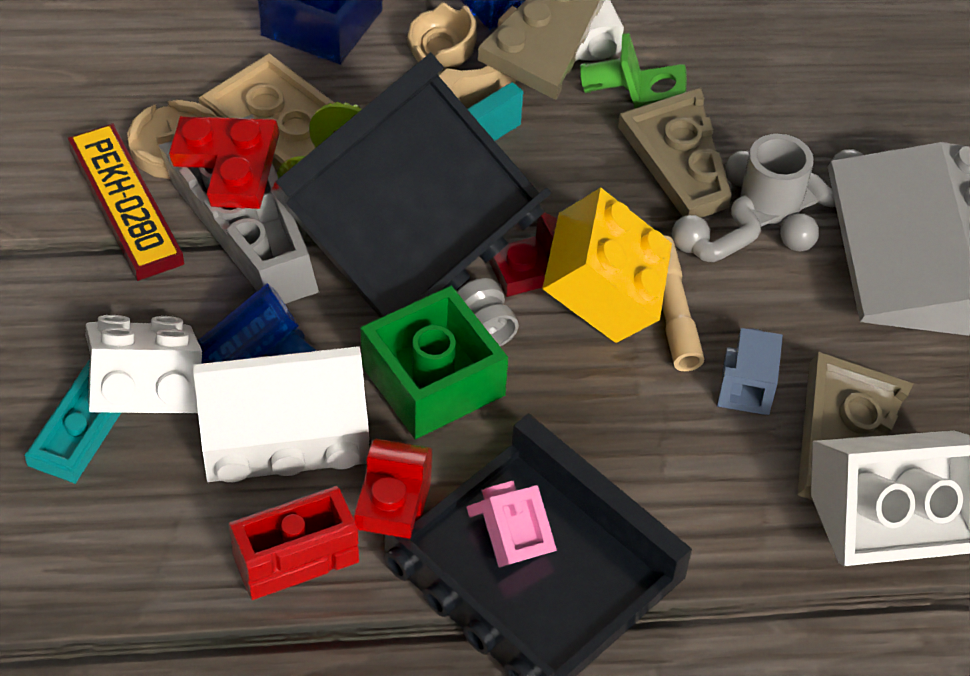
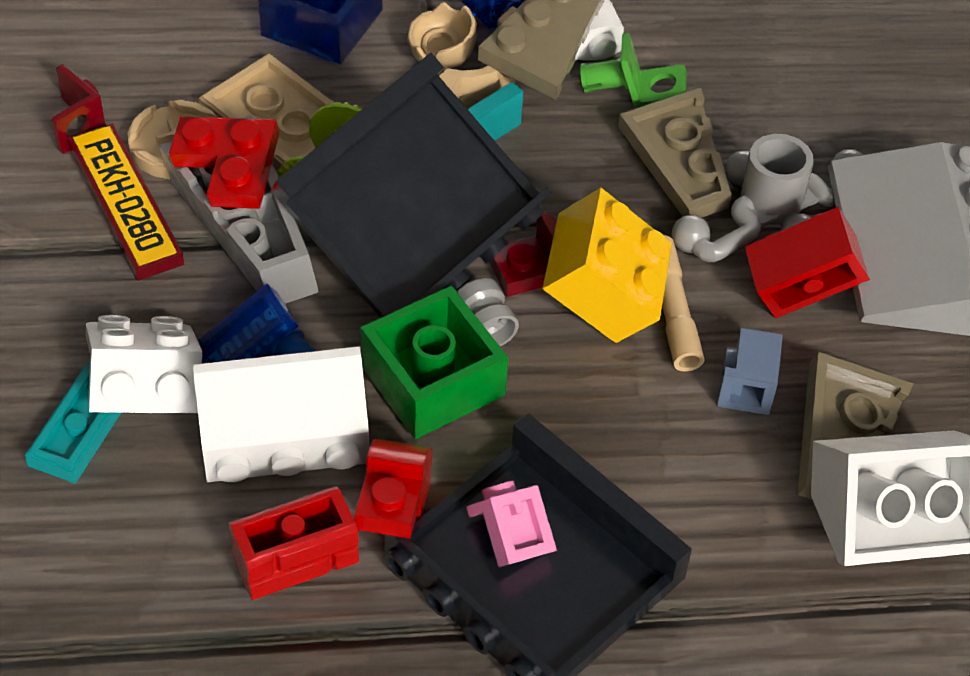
(83, 101): none -> dark red bracket
(806, 262): none -> red brick

